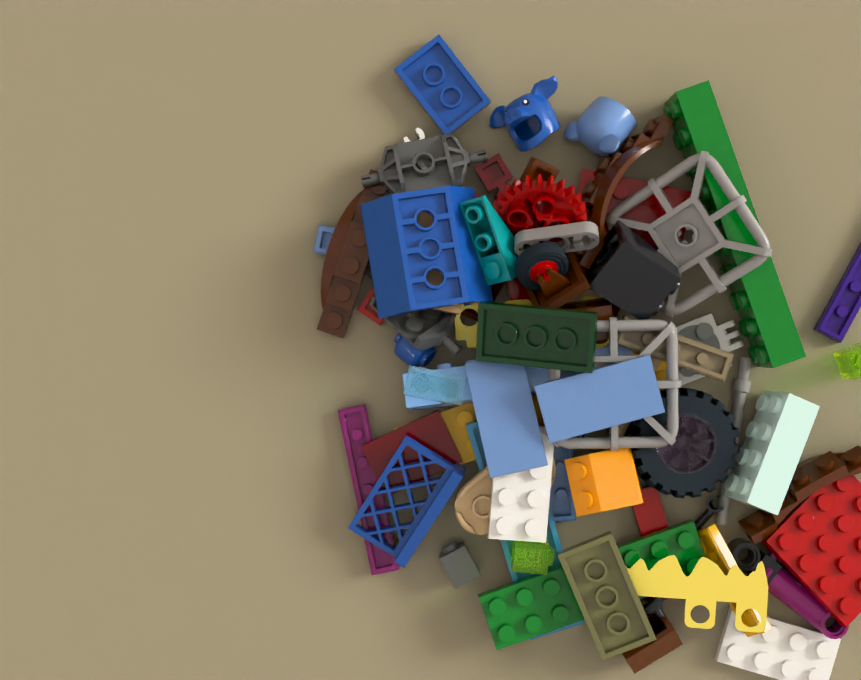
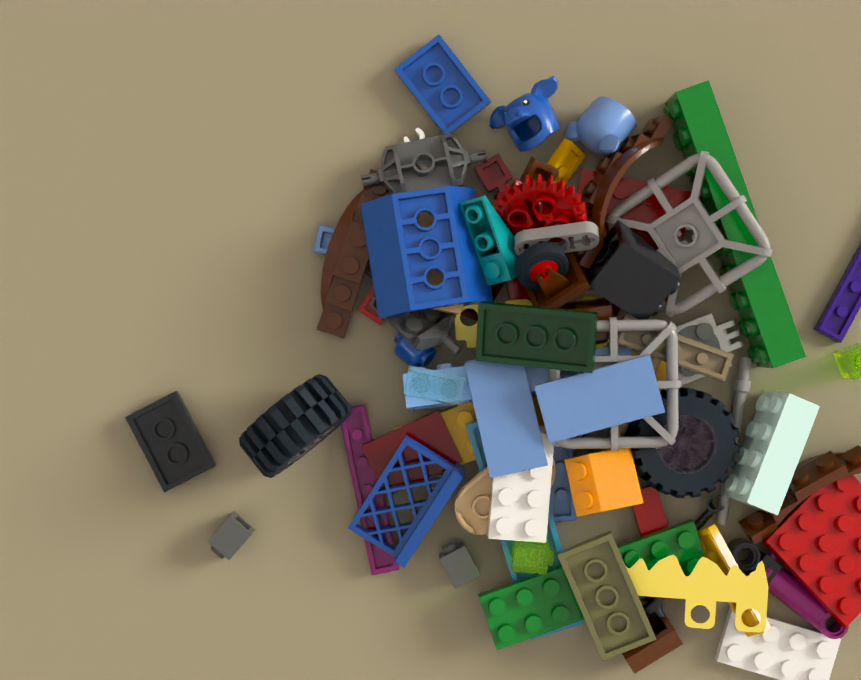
(170, 441): none -> black plate
(230, 536): none -> dark grey brick
(294, 425): none -> black wheel
(566, 159): none -> yellow plate

